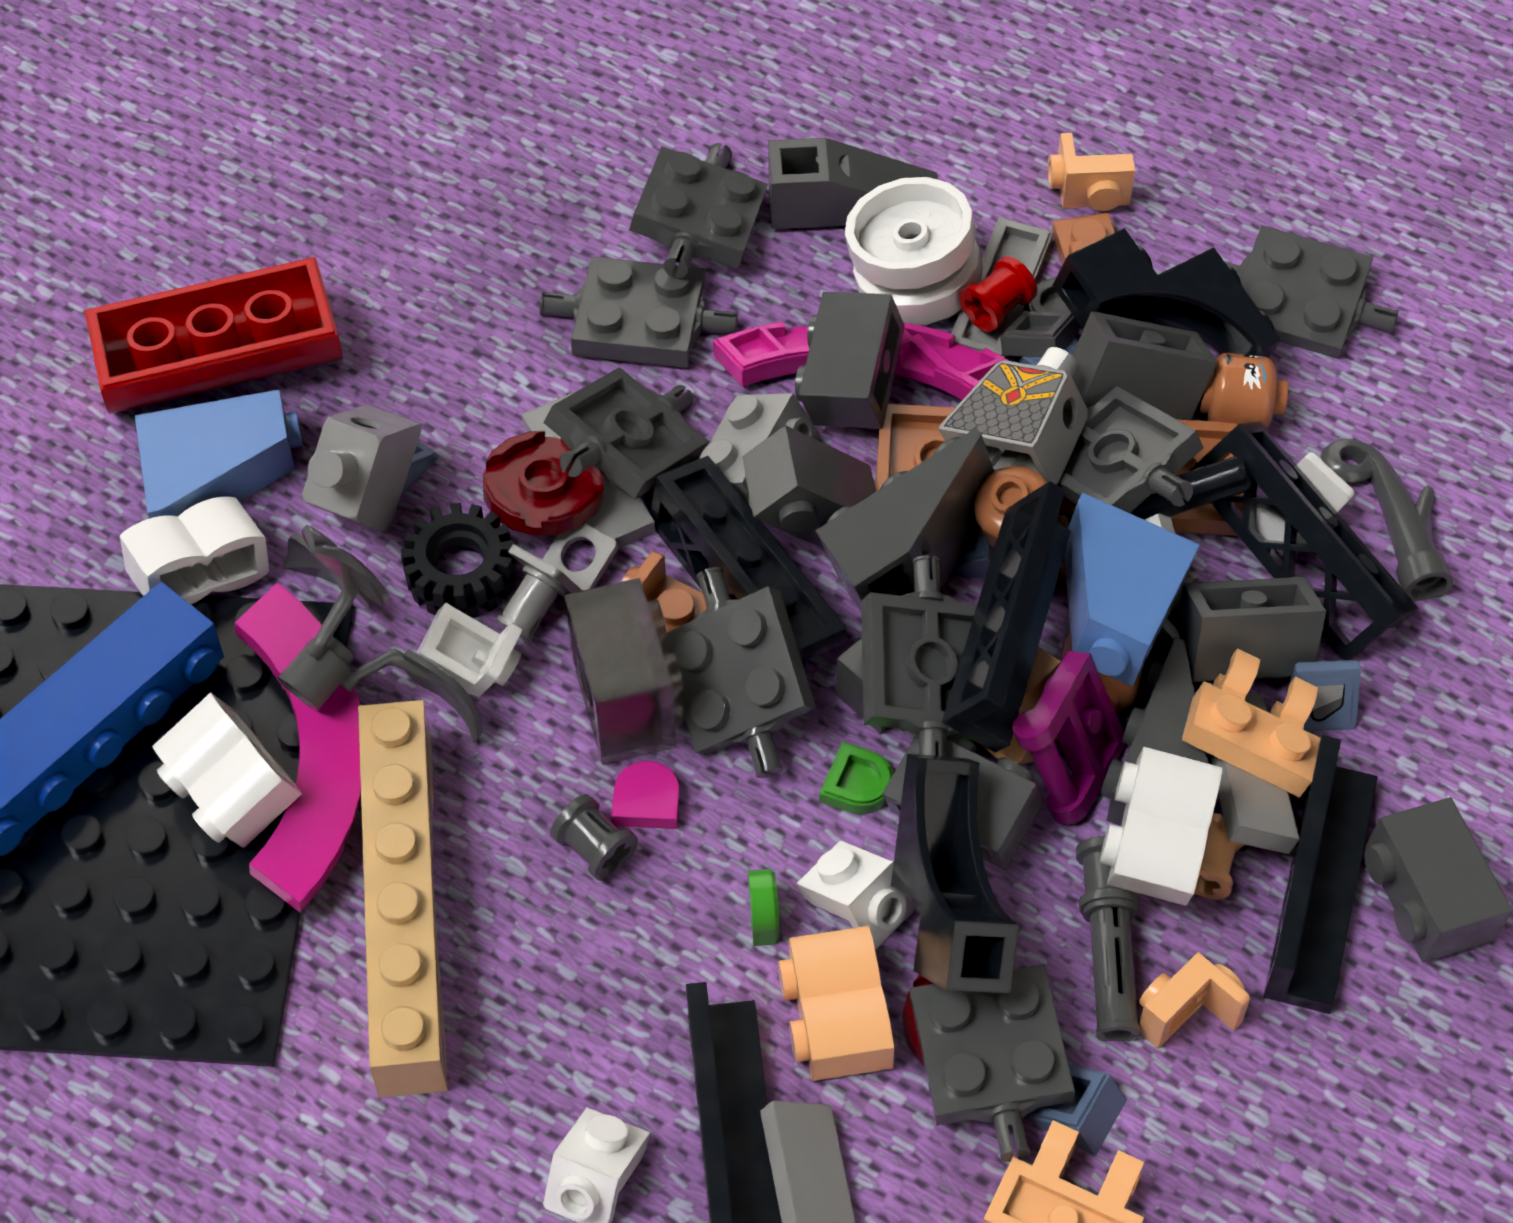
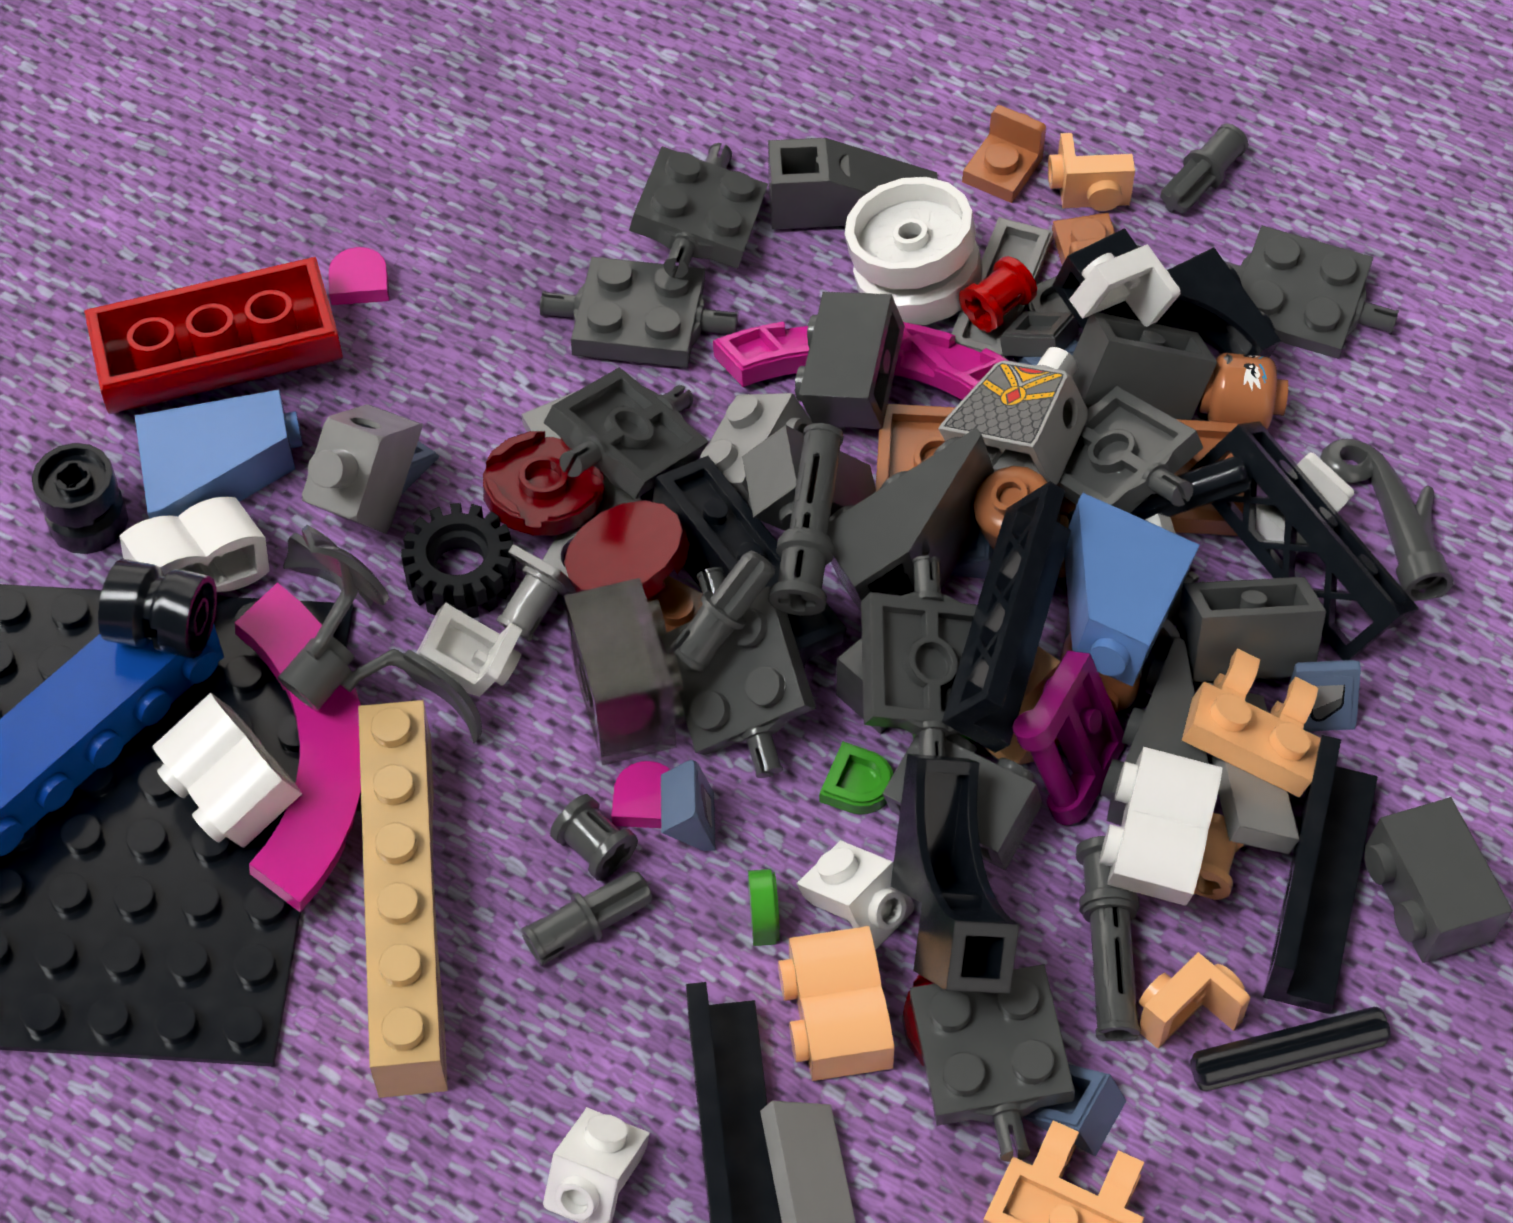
(80, 498): none -> black wheel
(146, 606): none -> black wheel
(358, 277): none -> dark pink tile
(586, 916): none -> dark grey axle
(628, 544): none -> dark red tile
(688, 806): none -> sand blue slope
(722, 611): none -> dark grey axle
(805, 545): none -> dark grey pin
(1007, 154): none -> nougat bracket
(1129, 277): none -> white bracket
(1204, 168): none -> dark grey axle
(1290, 1048): none -> black axle

